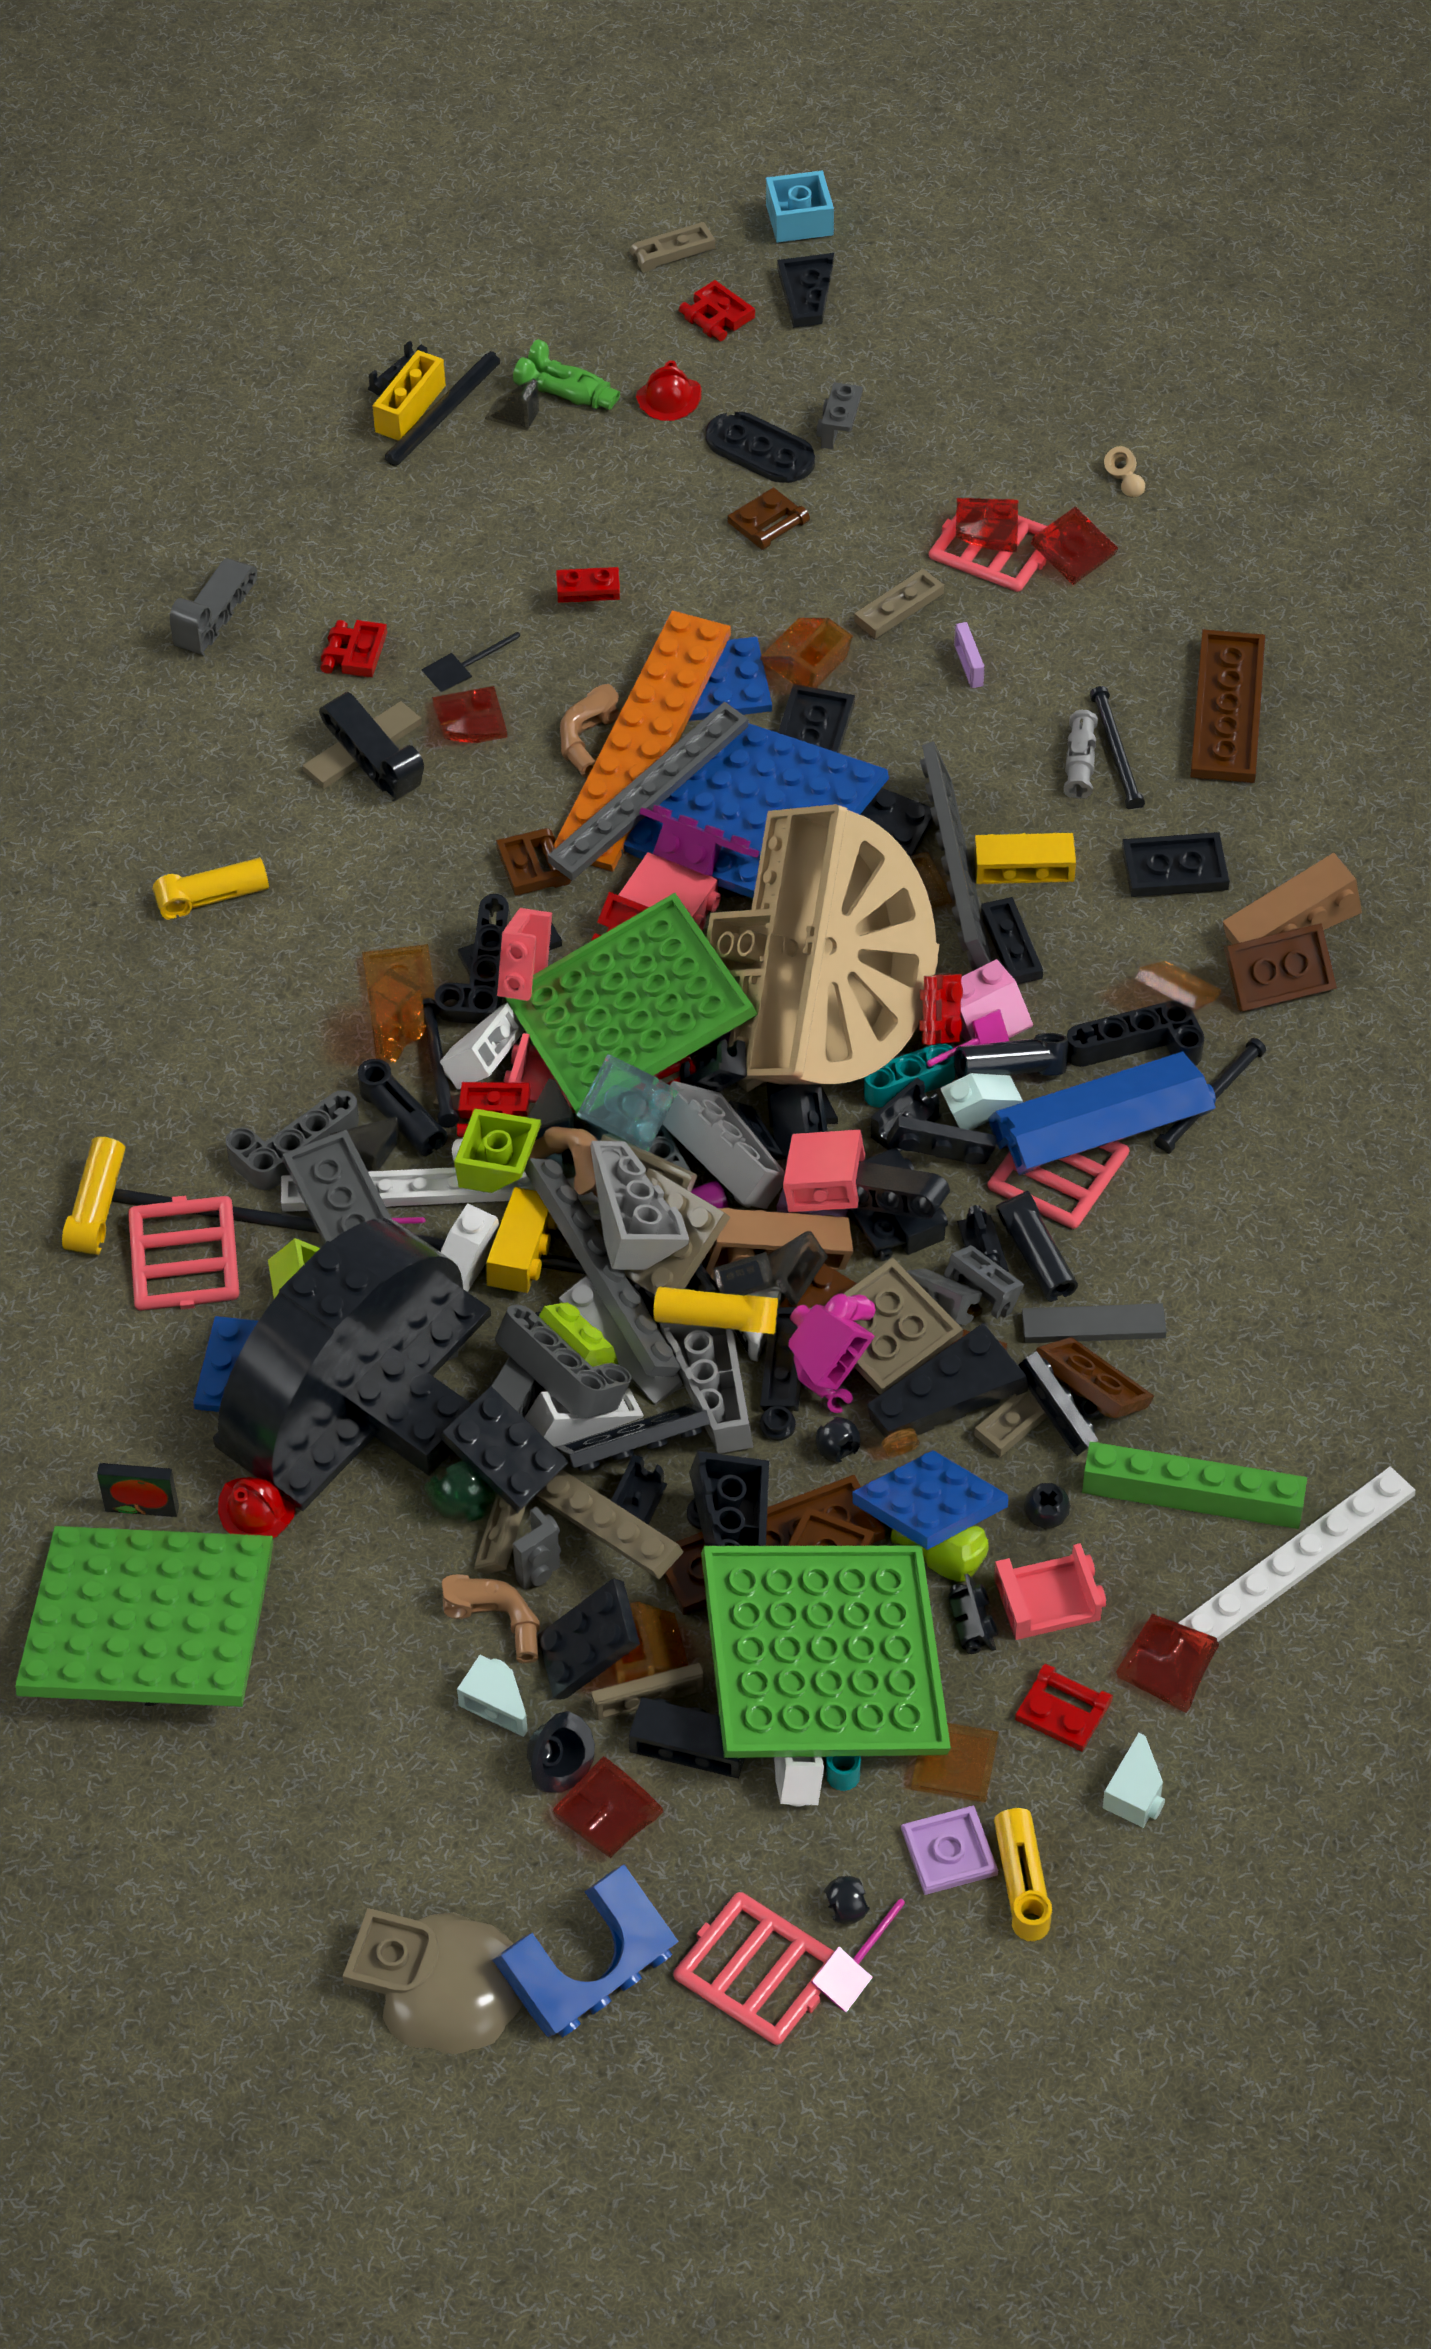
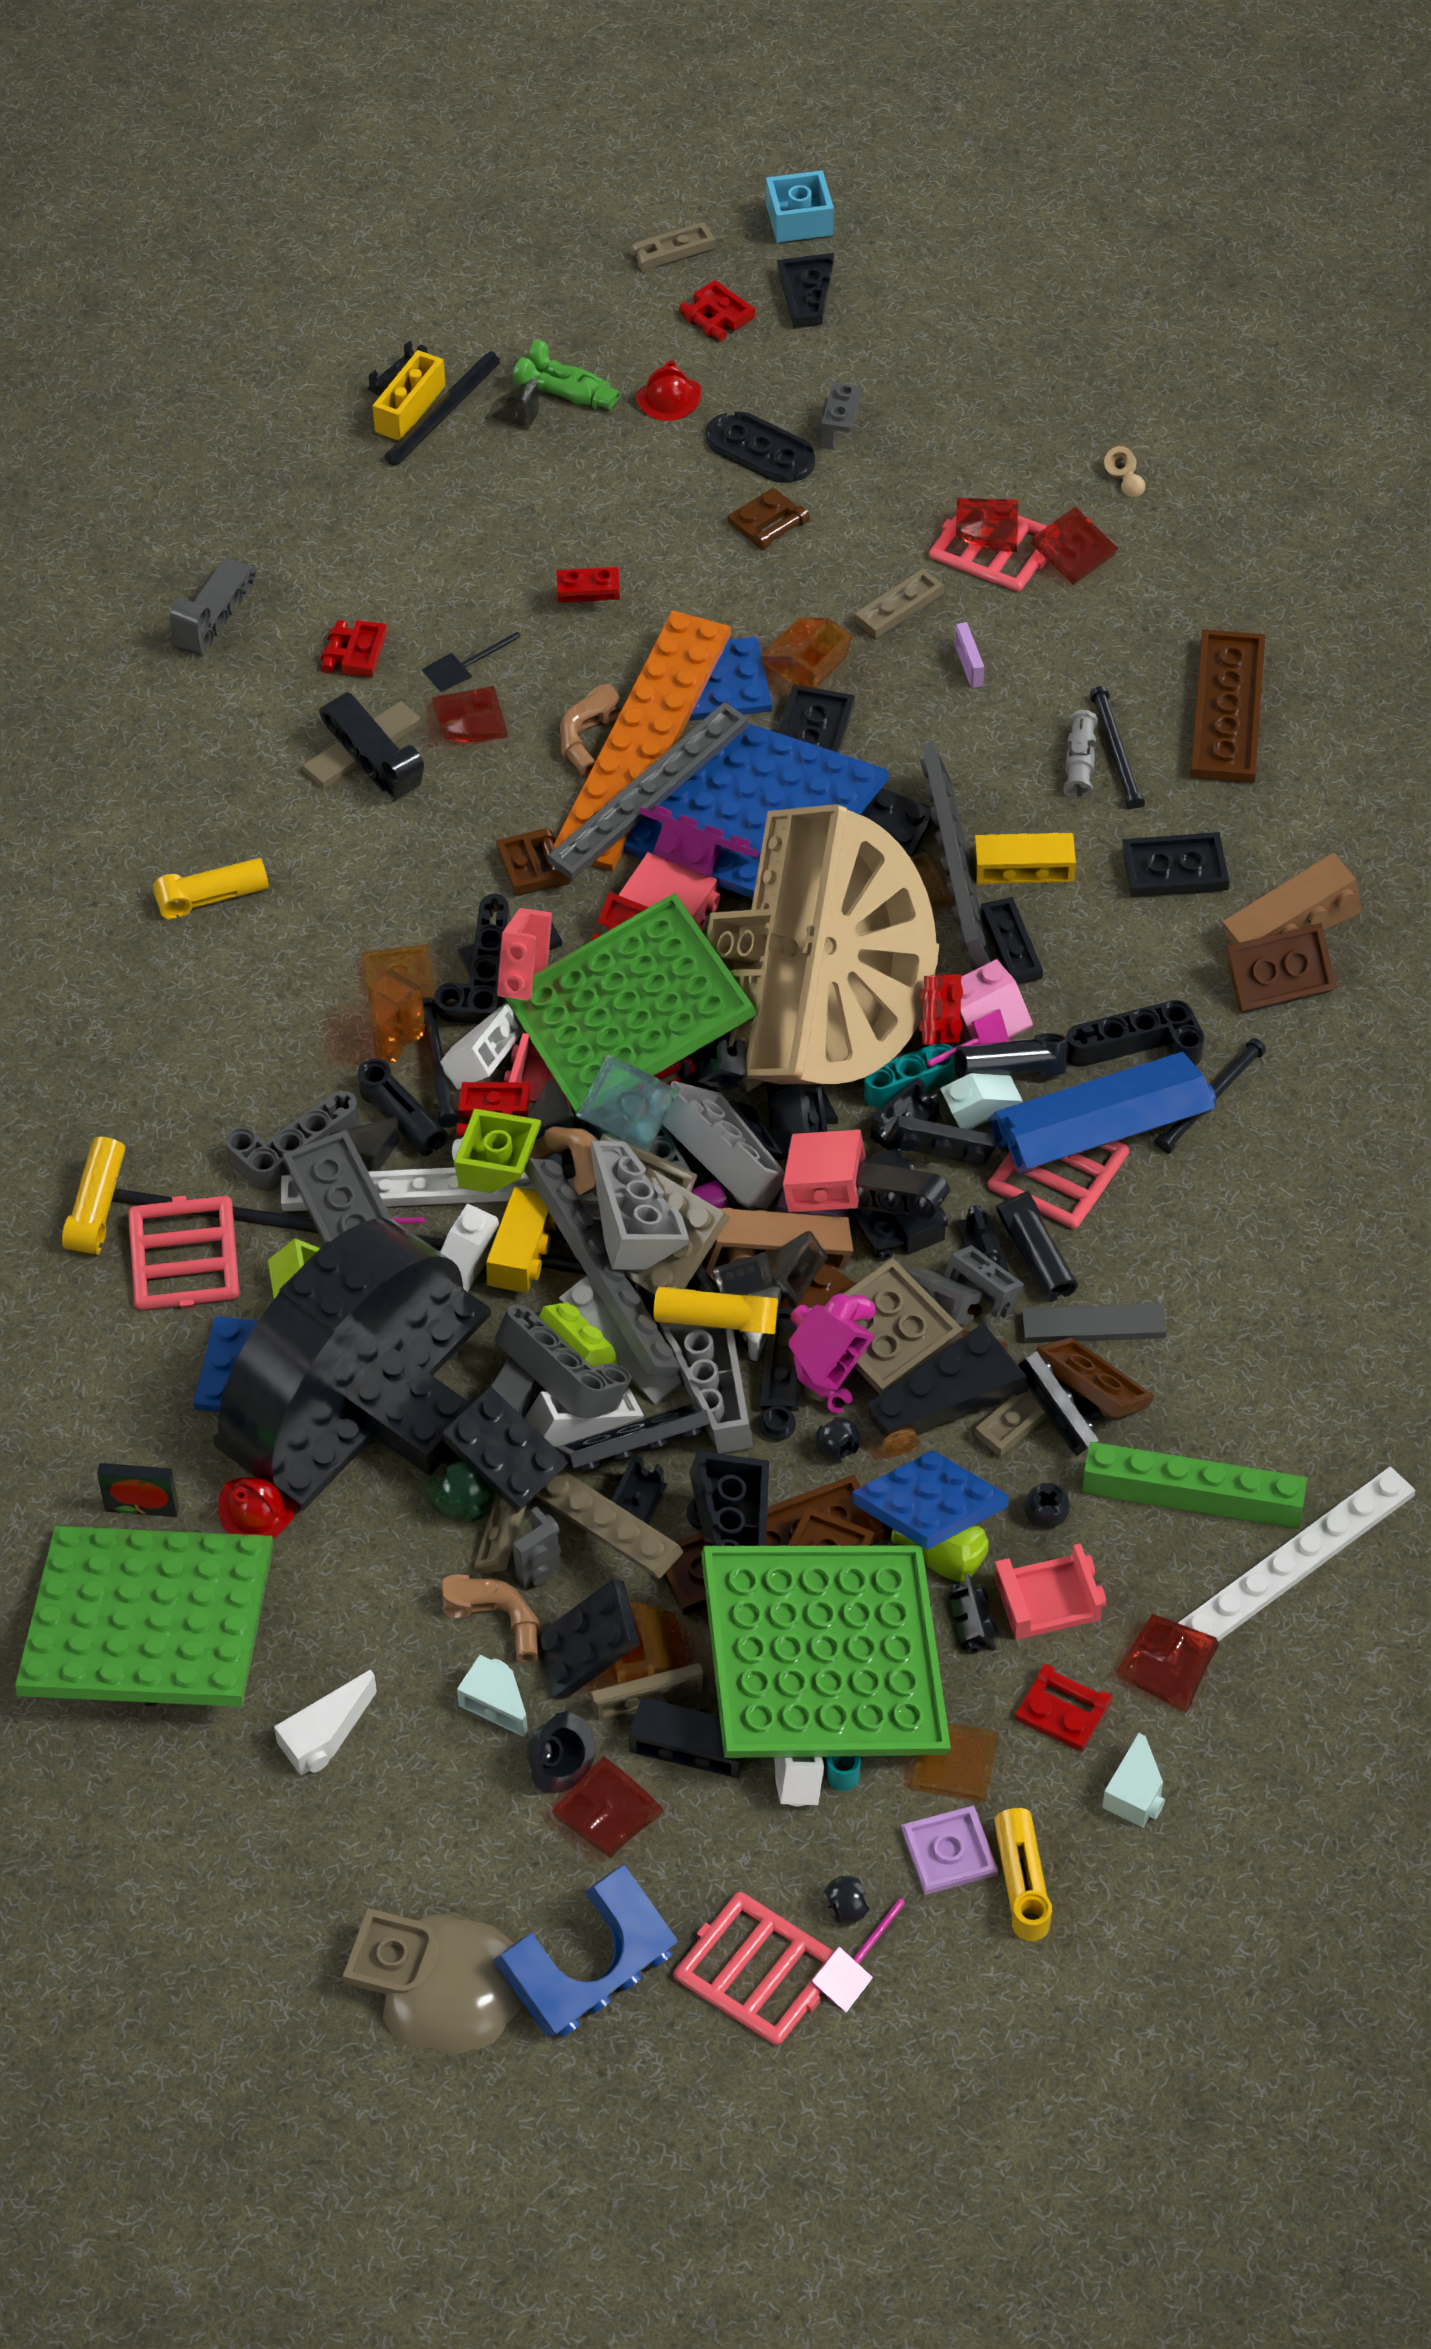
(320, 1729): none -> white slope
(1178, 984): clear orange tile -> none

